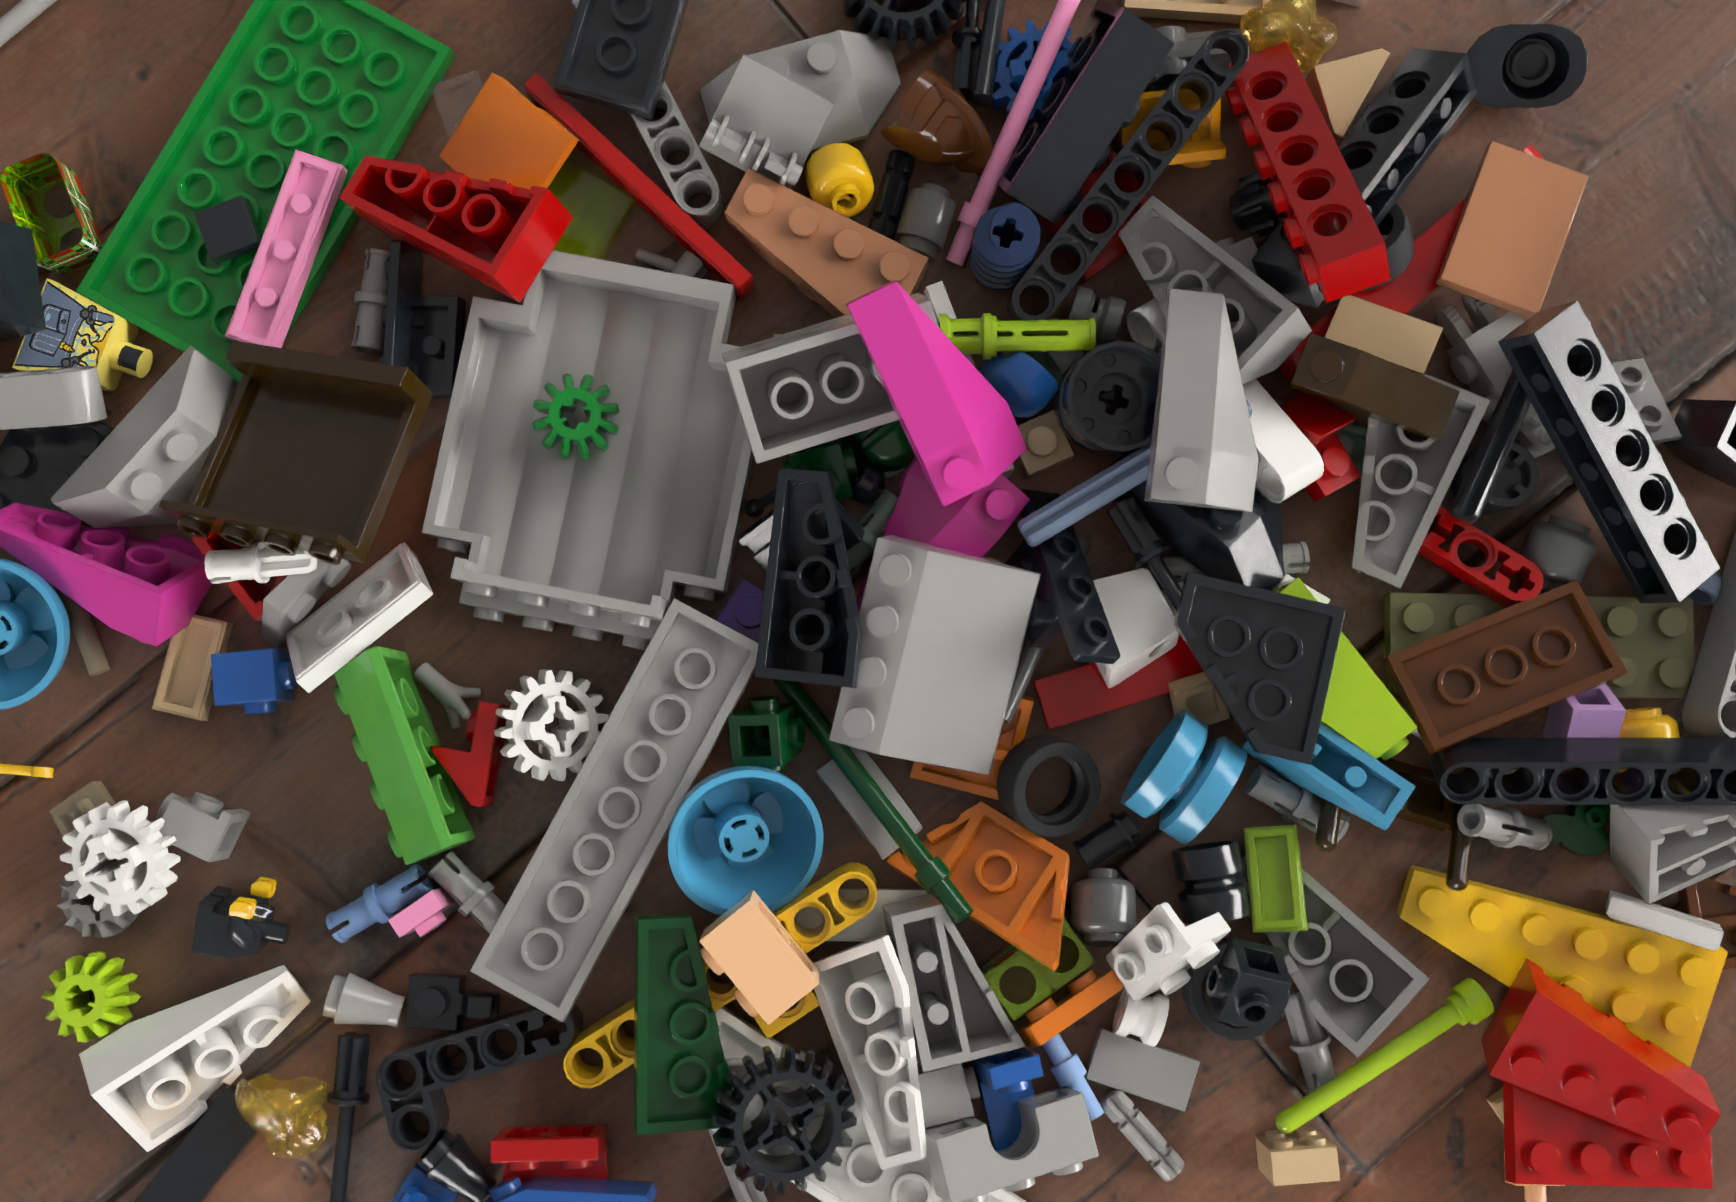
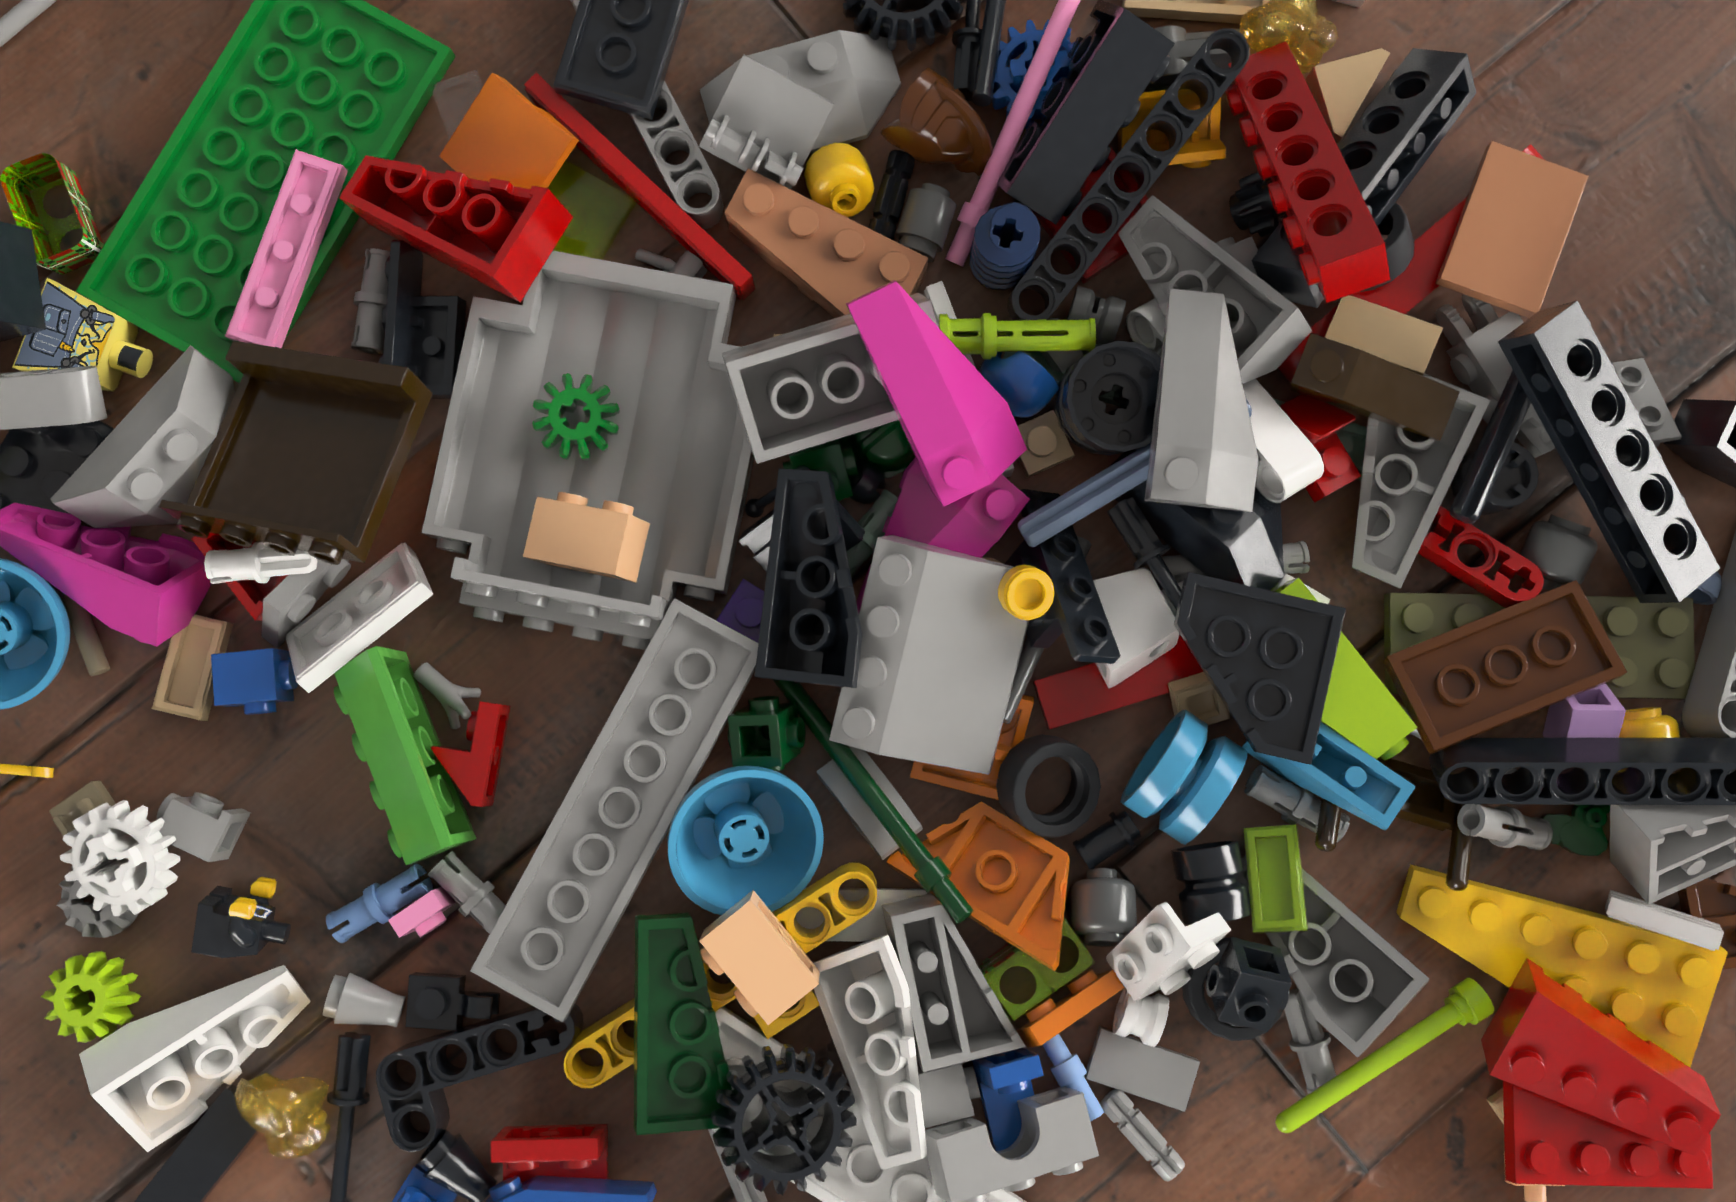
(228, 229): black tile -> none
(547, 705): white gear -> none
(586, 537): none -> light nougat brick
(1026, 592): none -> yellow tile
(1297, 1157): tan piece -> none
(1527, 65): black piece -> none

